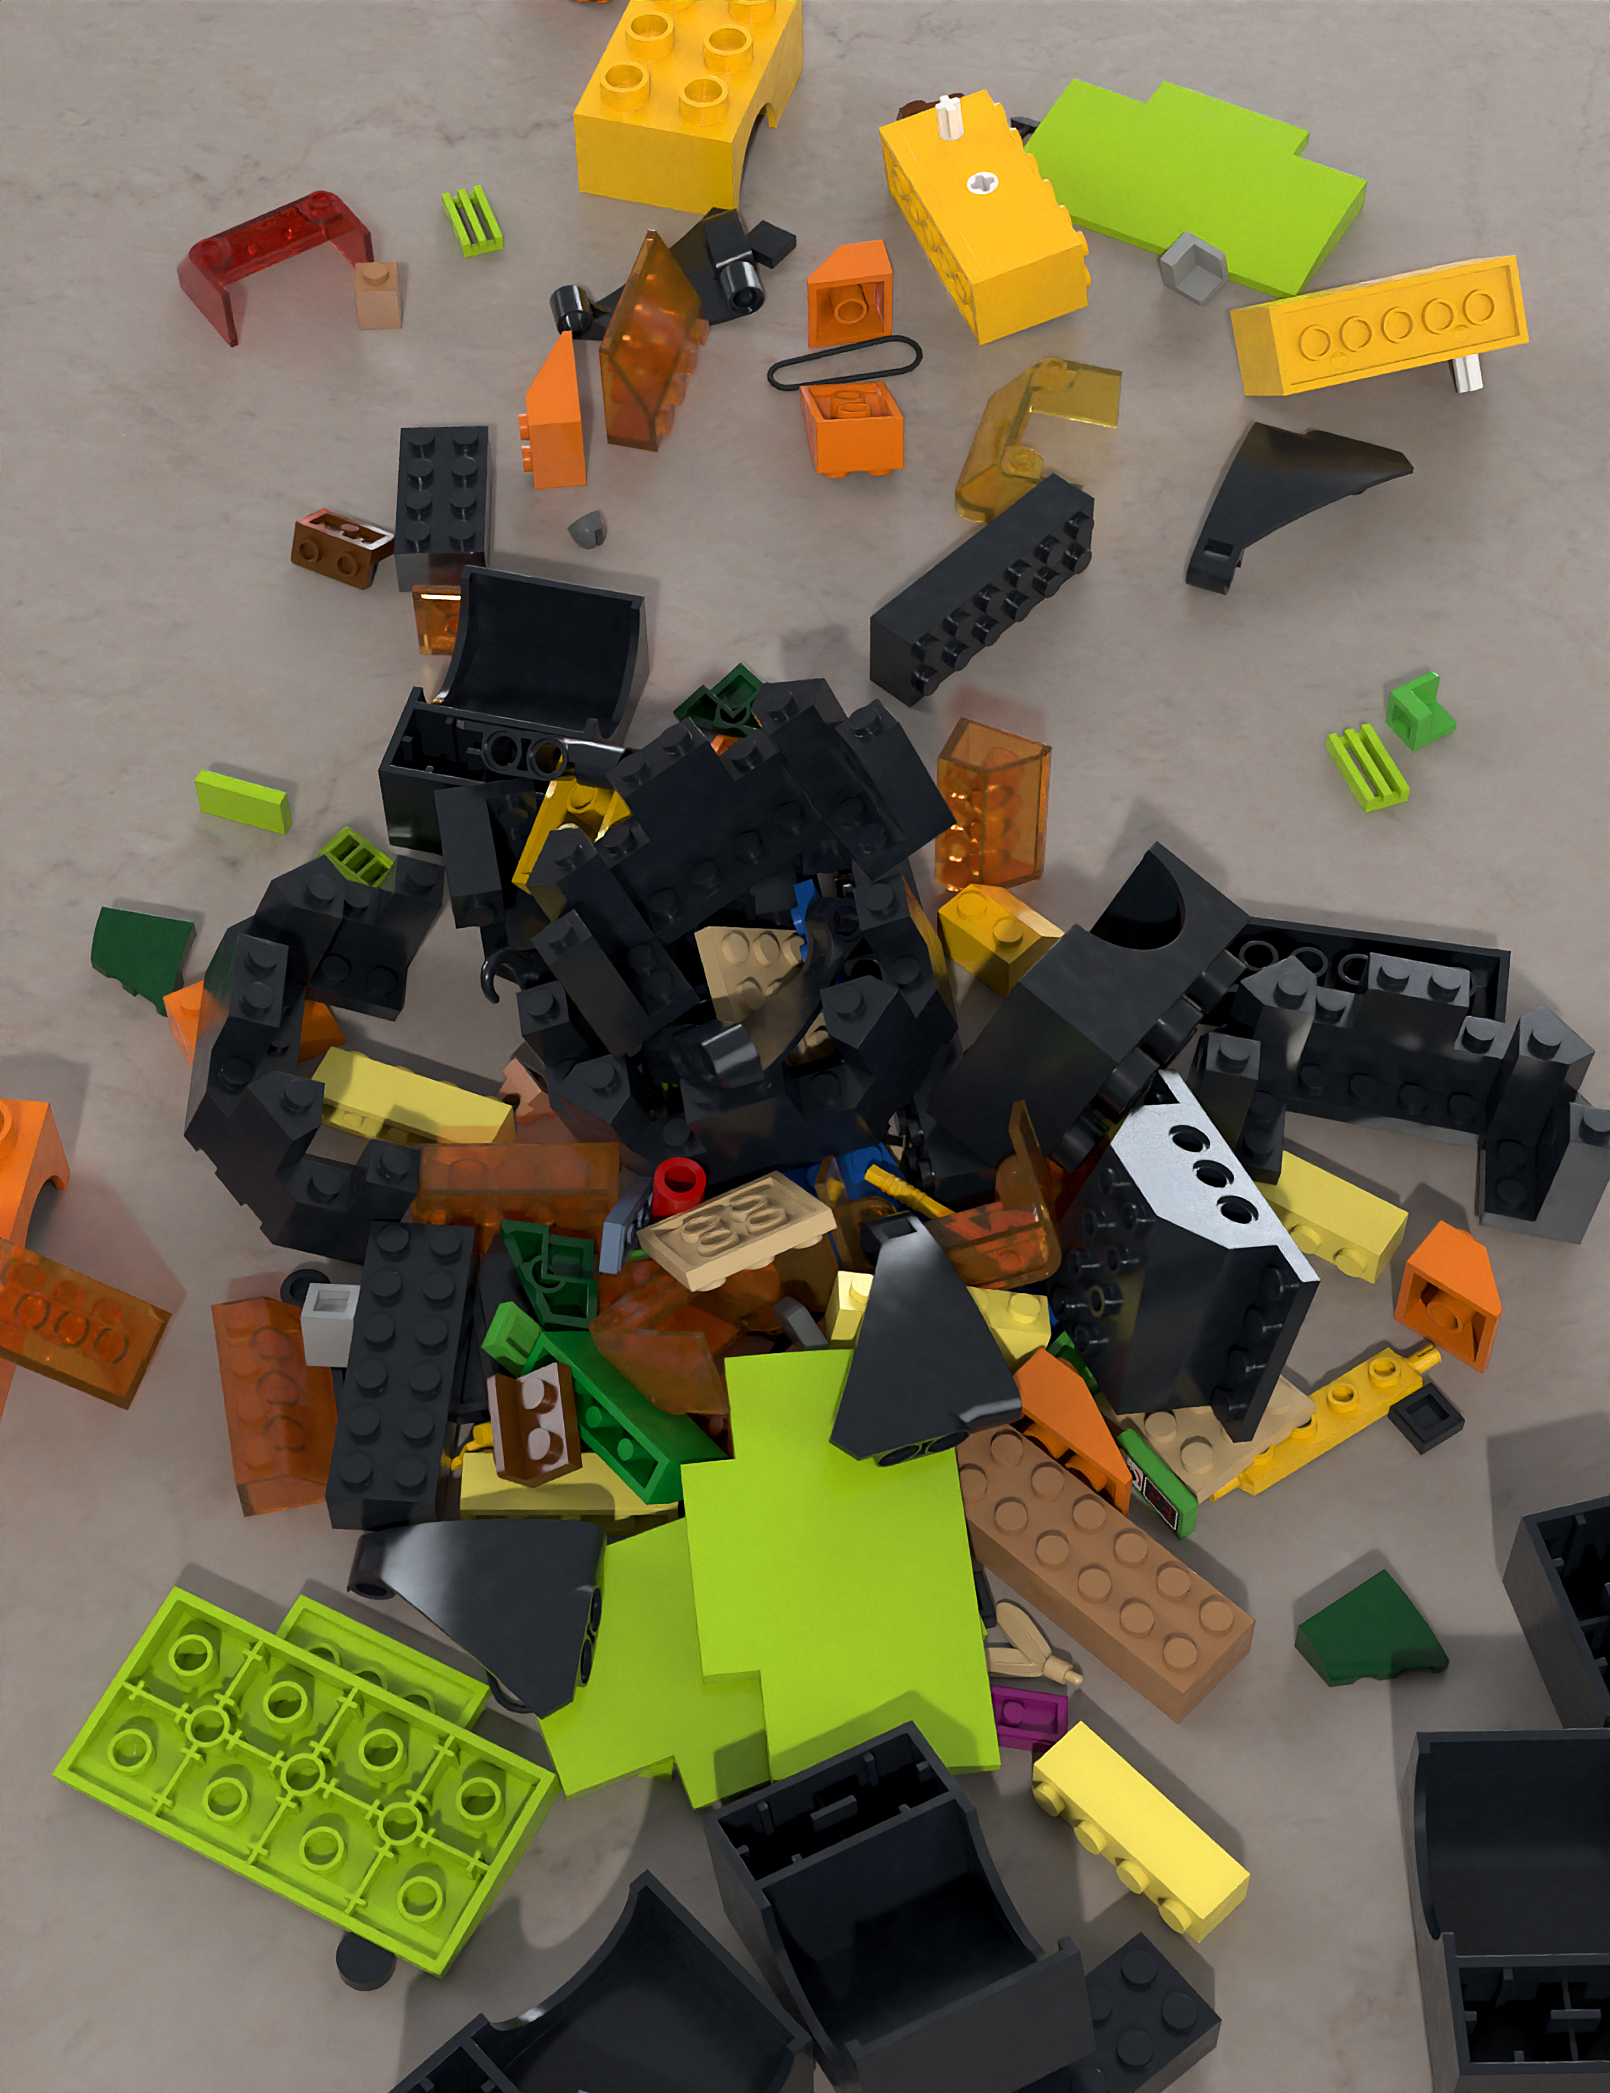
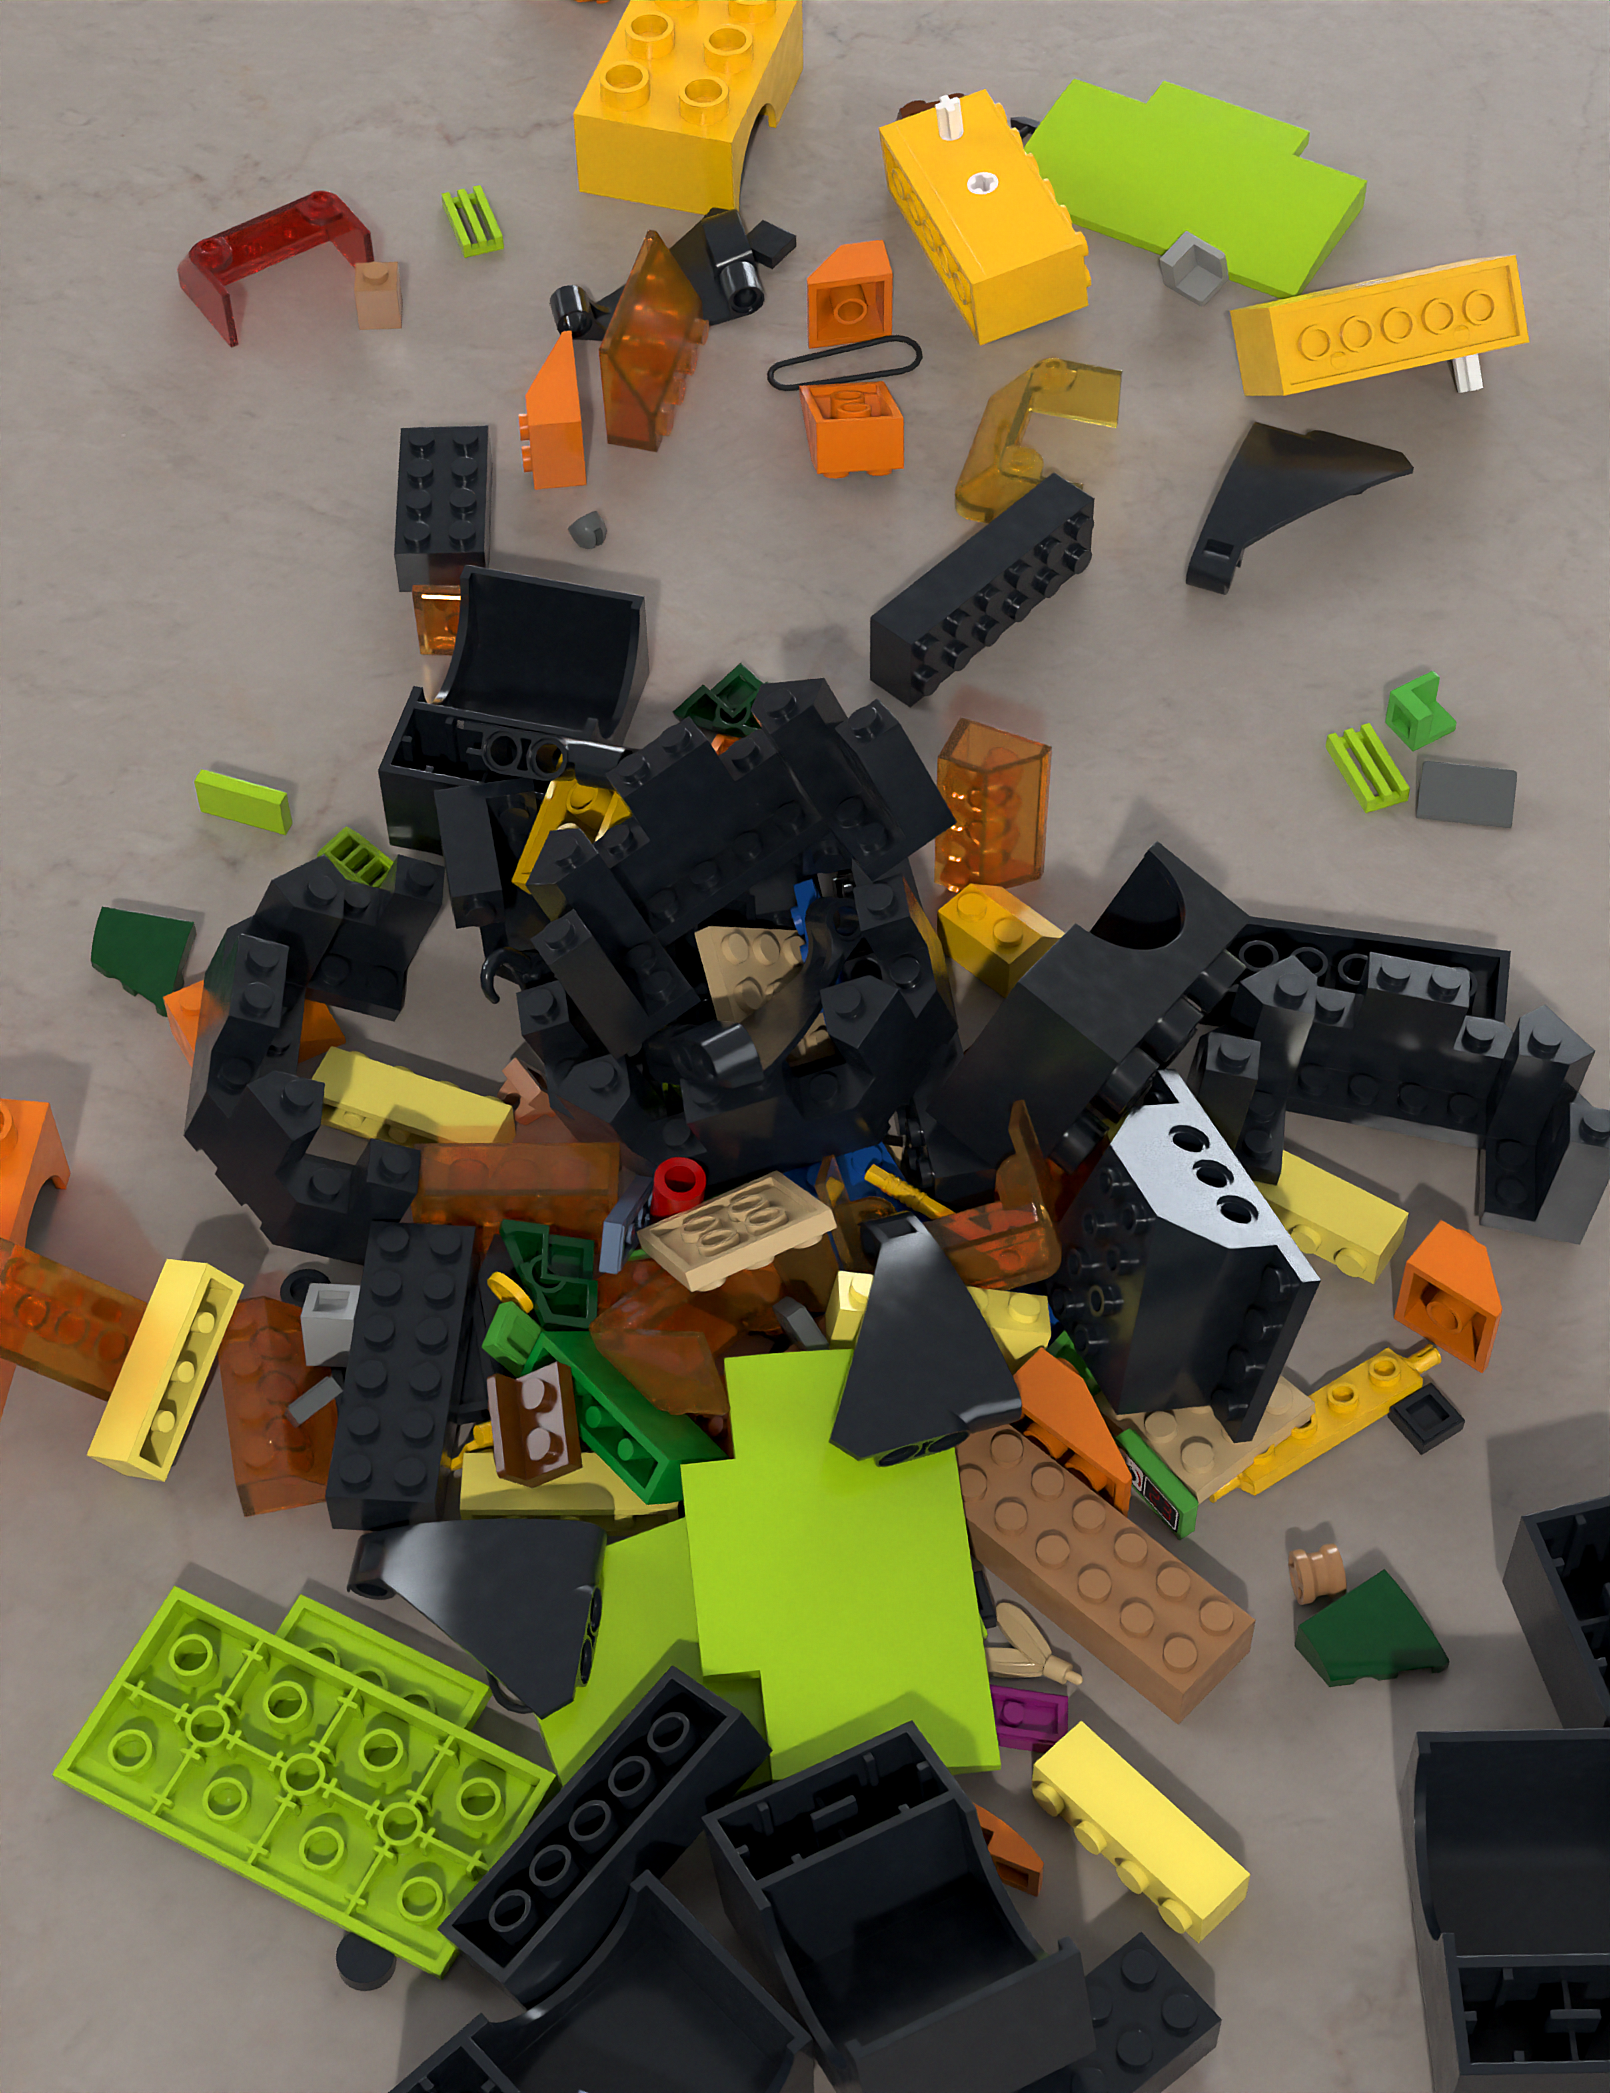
(165, 1370): none -> light yellow brick
(312, 1401): none -> dark grey tile
(340, 547): reddish brown bracket -> none
(507, 1290): none -> yellow piece
(619, 1814): none -> black brick
(1011, 1854): none -> orange slope
(1317, 1574): none -> medium nougat wheel
(1466, 794): none -> dark grey slope

